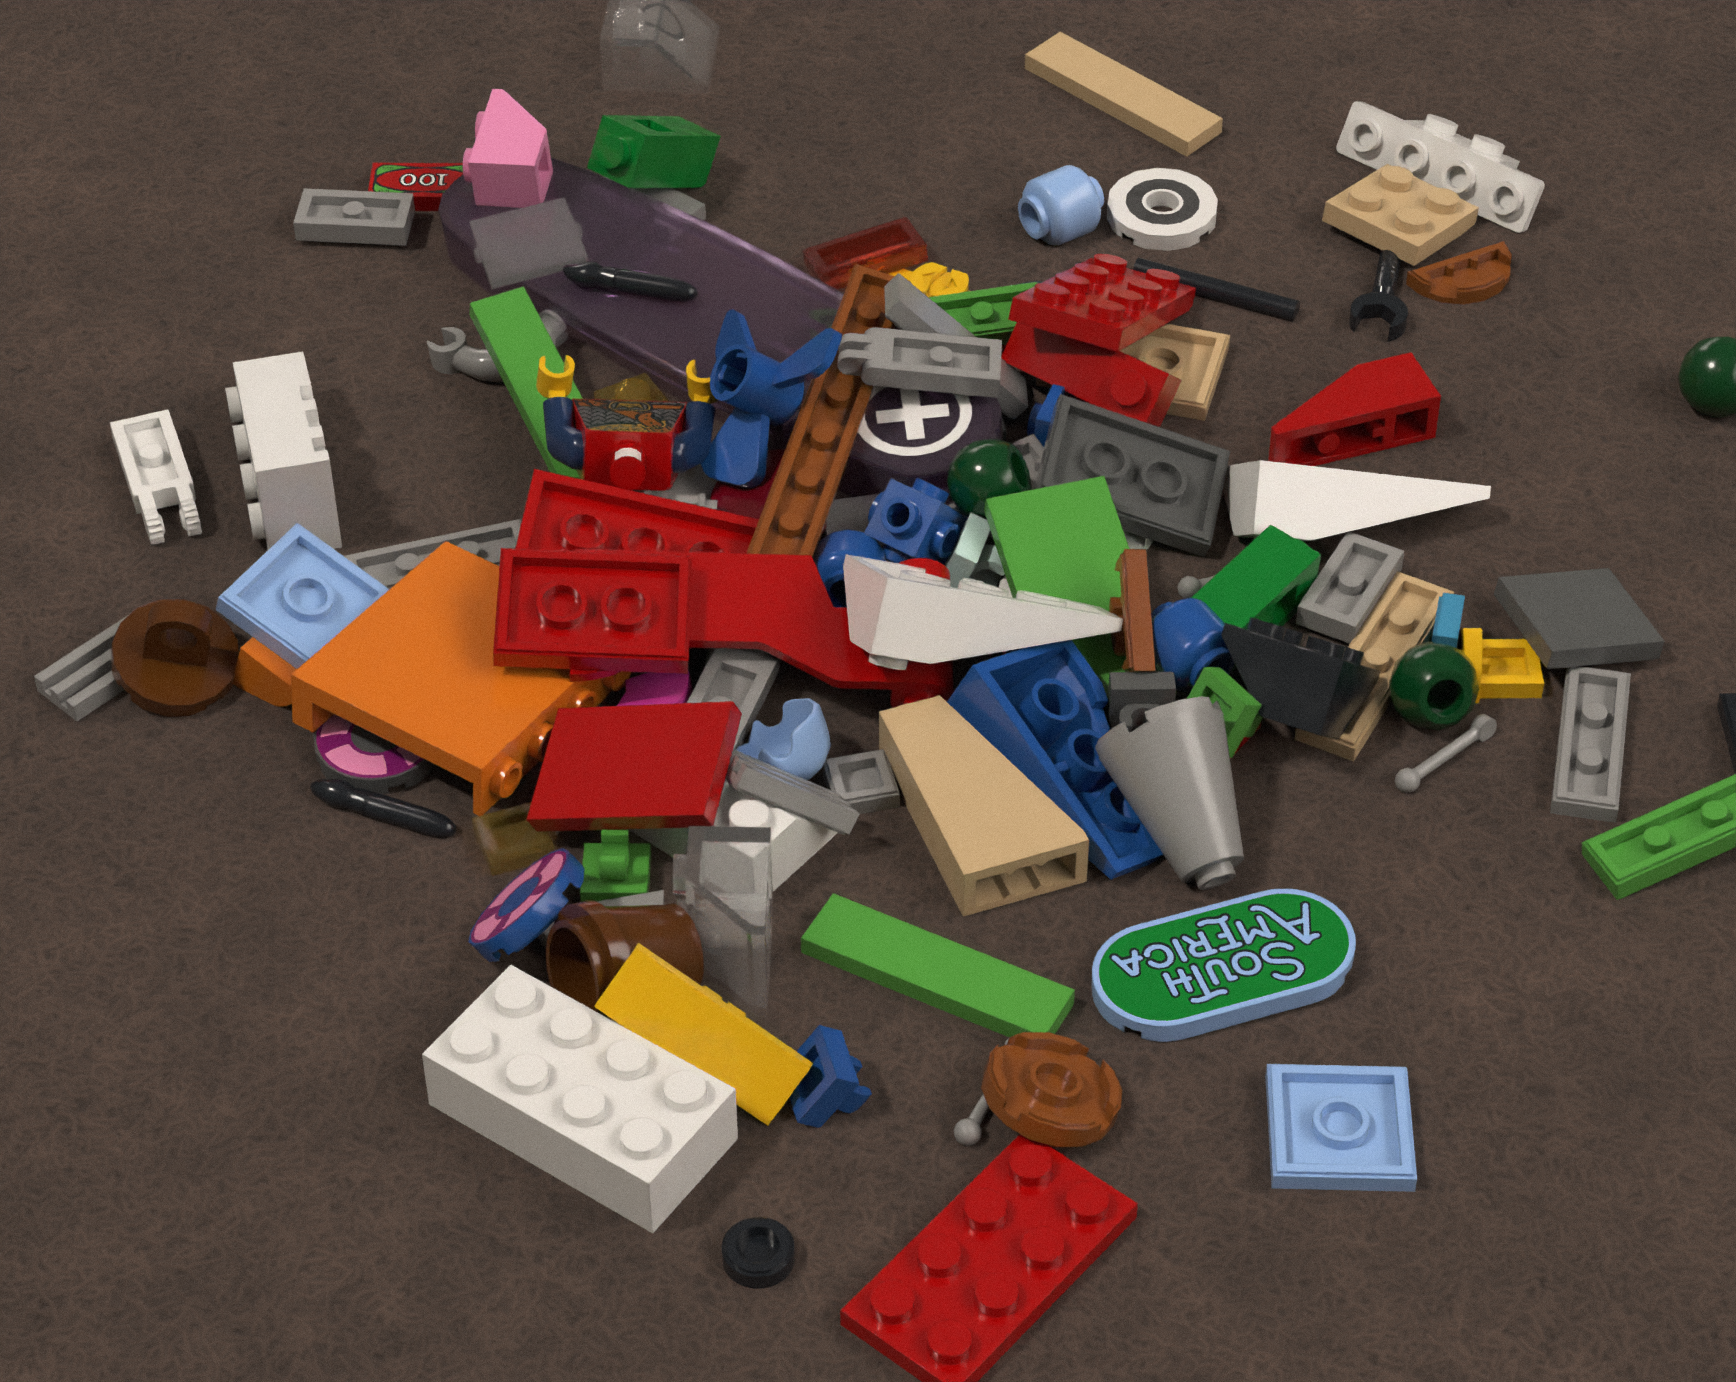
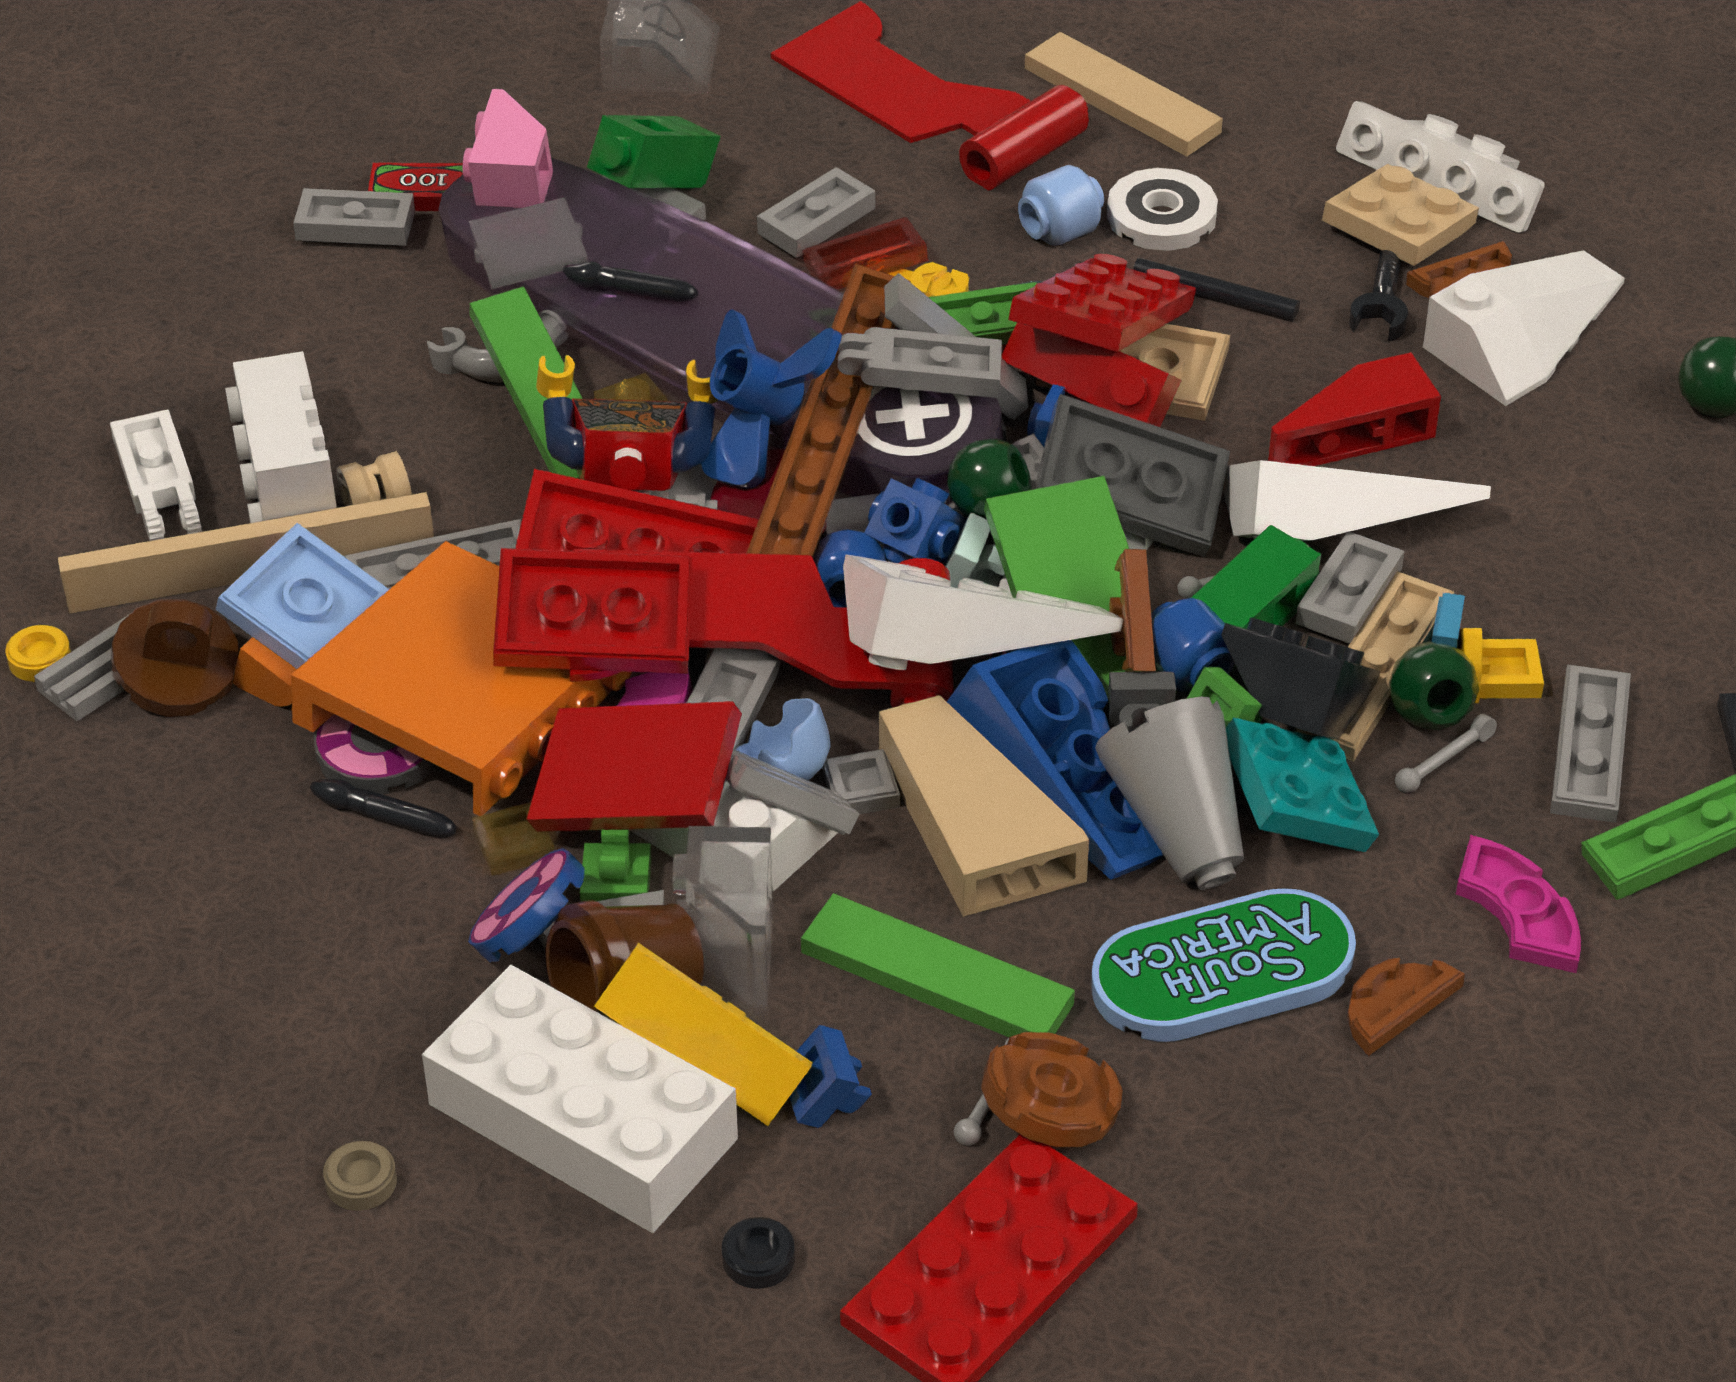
(35, 650): none -> yellow tile
(224, 554): none -> tan tile
(360, 1175): none -> dark tan tile
(373, 482): none -> tan wheel
(816, 212): none -> light grey plate
(911, 102): none -> red door
(1299, 785): none -> teal plate
(1340, 1128): light blue tile -> none
(1396, 996): none -> dark orange tile
(1517, 320): none -> white wedge
(1532, 913): none -> dark pink tile
(1578, 618): dark grey tile -> none

